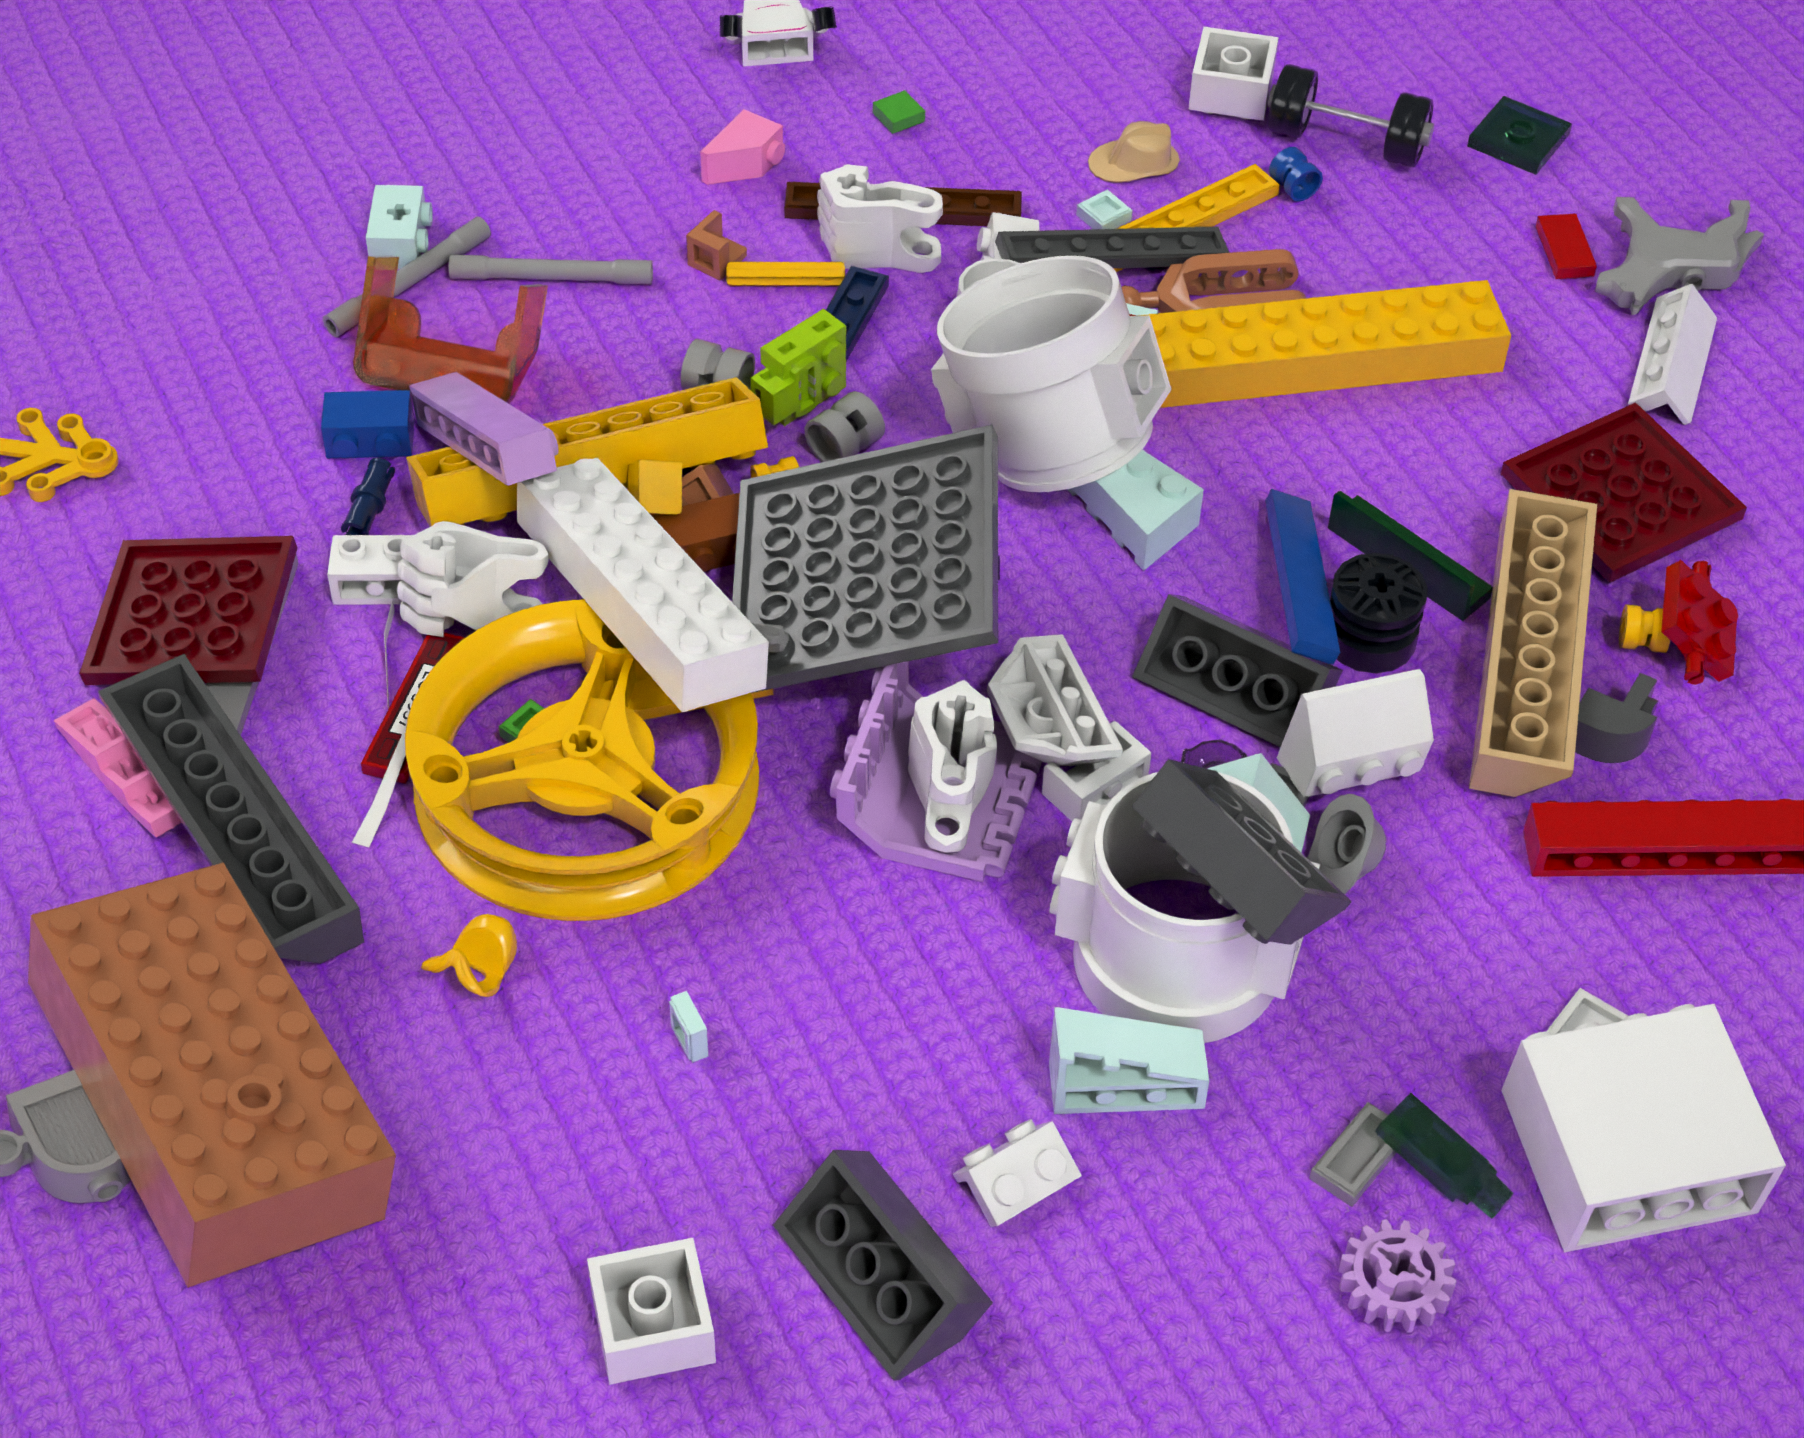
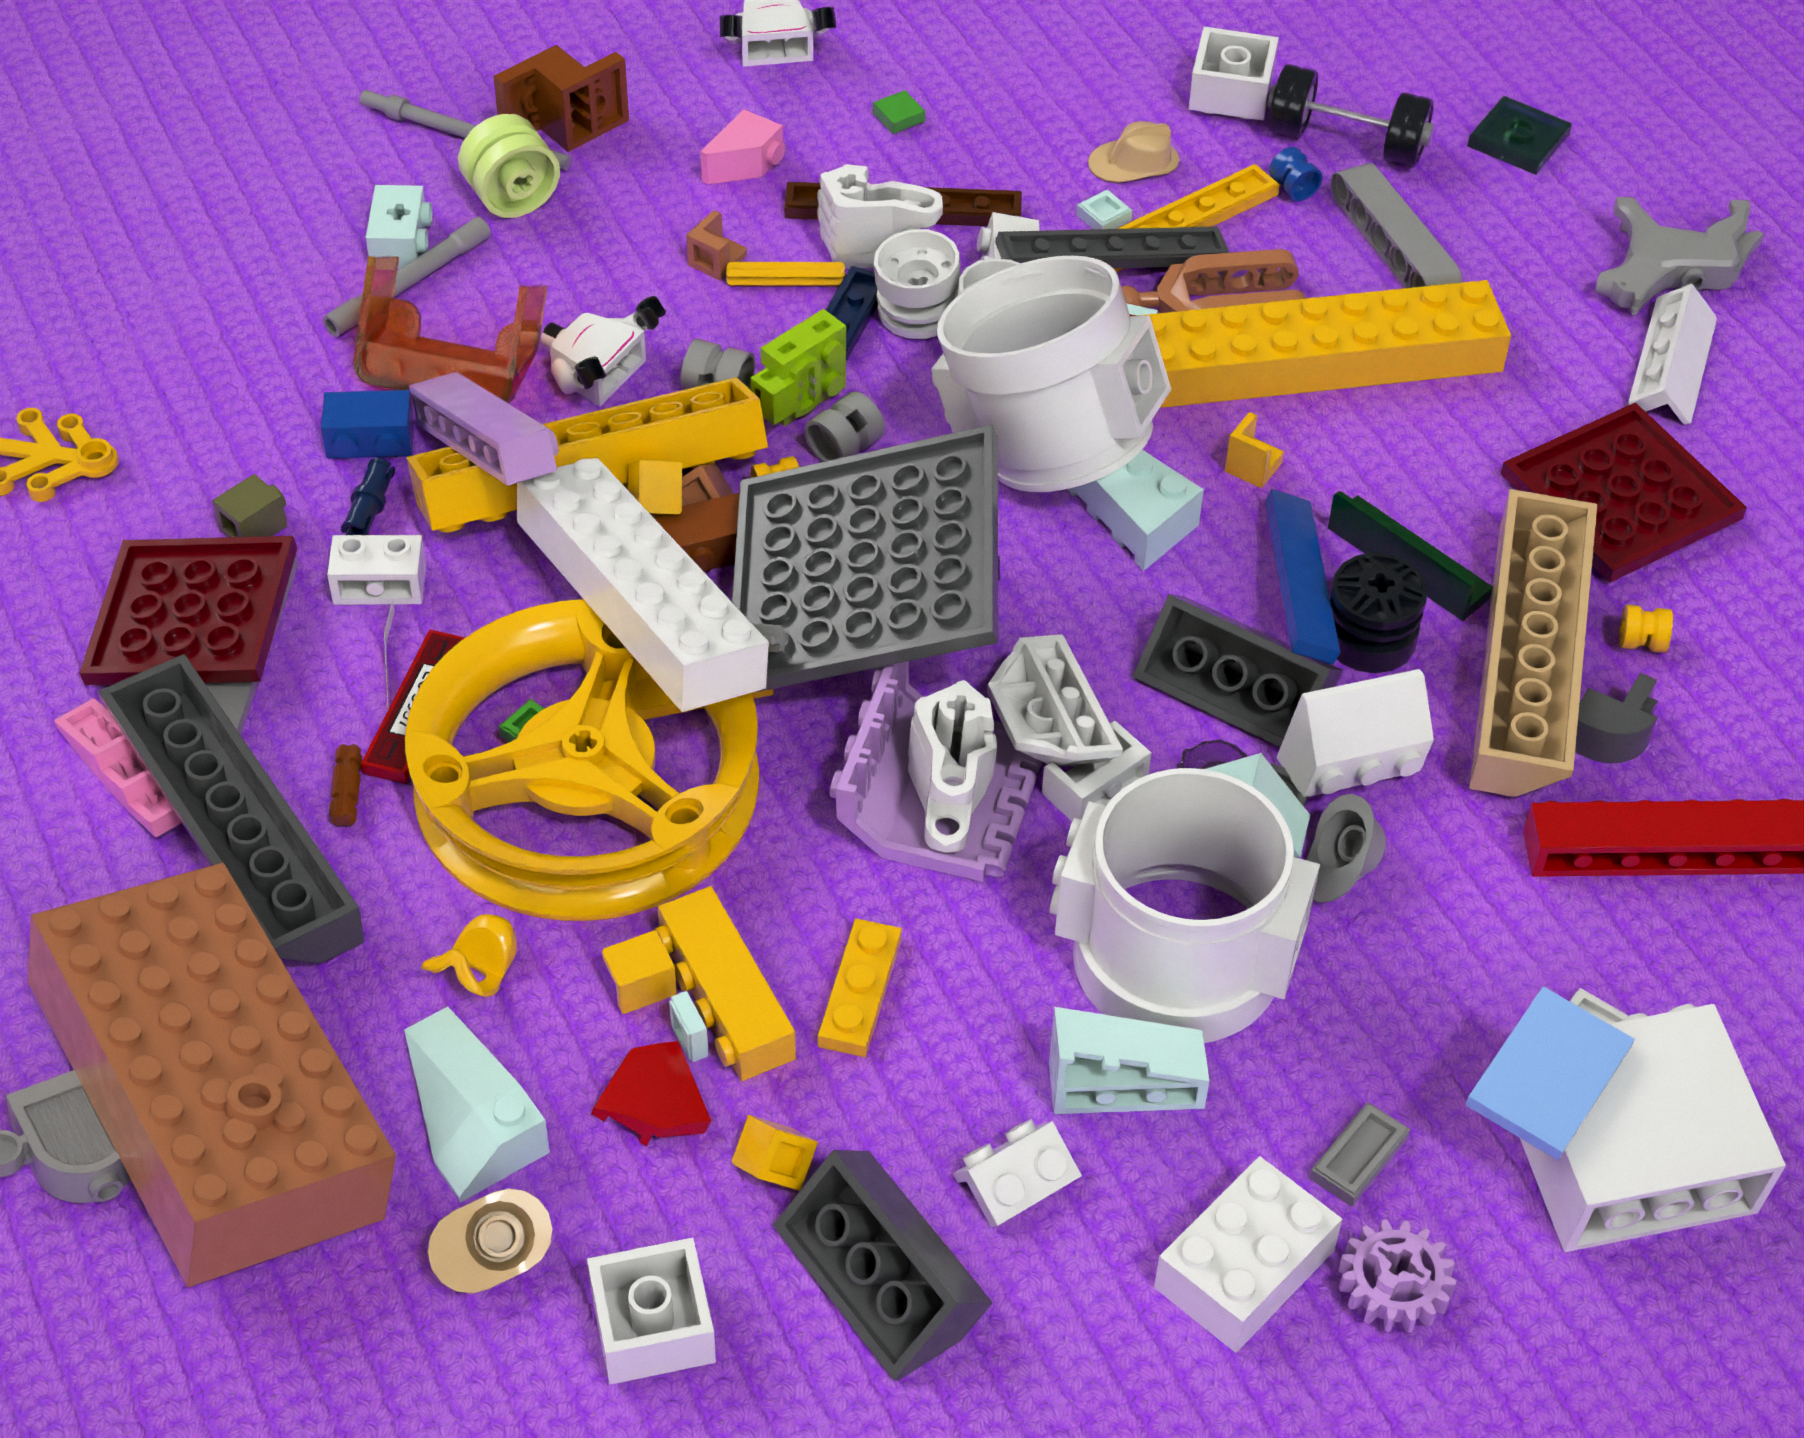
(250, 509): none -> olive brick
(345, 785): none -> dark orange axle
(378, 808): white sticker -> none
(401, 109): none -> light grey bar
(464, 576): white piece -> none
(471, 1106): none -> light aqua wedge
(489, 1240): none -> tan piece
(508, 165): none -> yellowish green wheel
(565, 97): none -> dark orange bracket
(600, 352): none -> white torso
(617, 271): light grey piece -> none
(640, 971): none -> yellow panel
(654, 1094): none -> red slope
(726, 984): none -> yellow brick
(774, 1152): none -> yellow panel
(860, 988): none -> yellow plate
(915, 281): none -> white wheel
(1238, 853): dark grey slope -> none
(1247, 1253): none -> white brick
(1250, 457): none -> yellow panel
(1392, 228): none -> light grey beam
(1443, 1156): hinge -> none
(1550, 1072): none -> light blue tile
(1566, 246): red tile -> none
(1699, 622): red plate -> none

